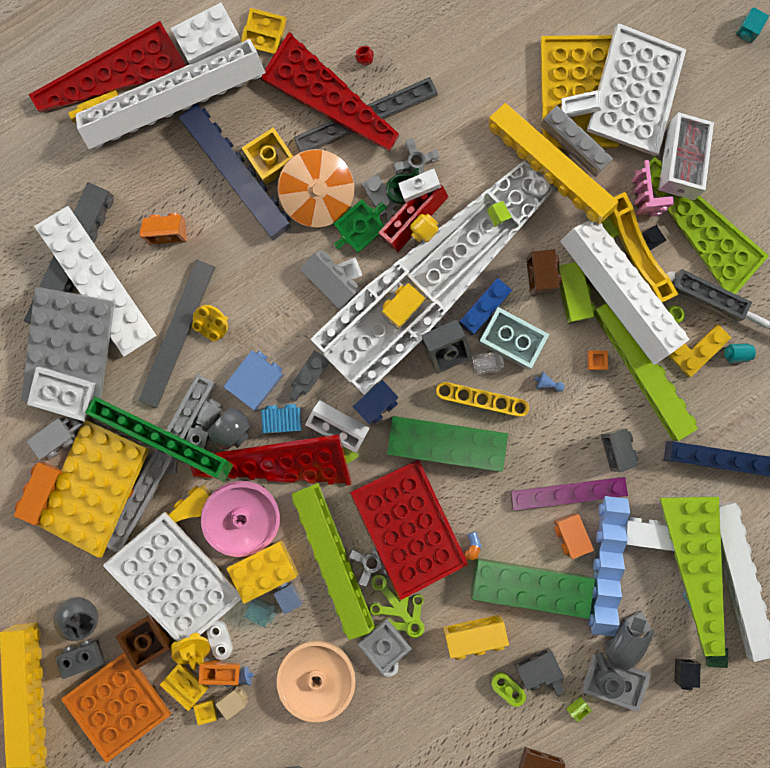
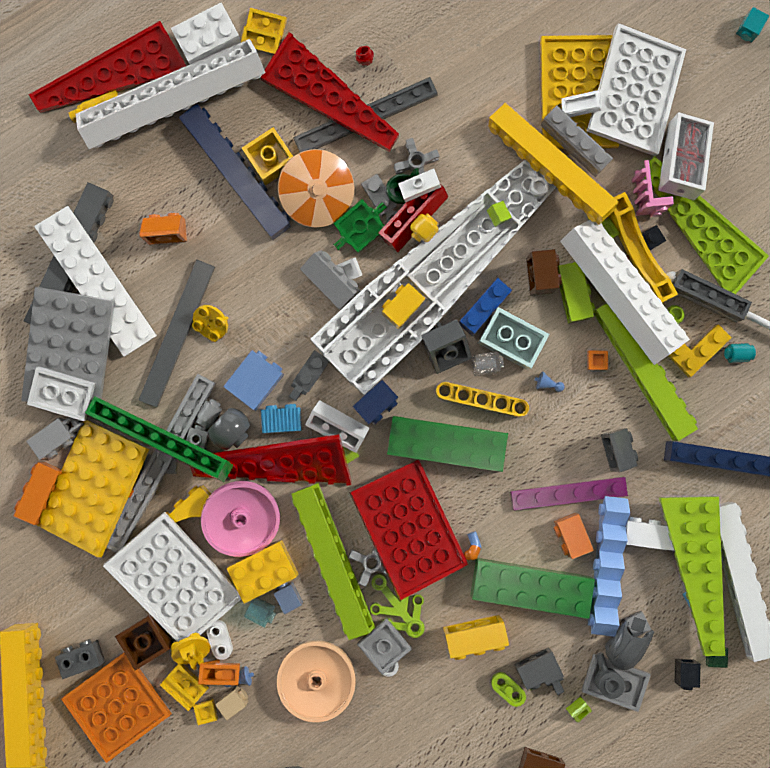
(80, 616): dark grey wheel -> none

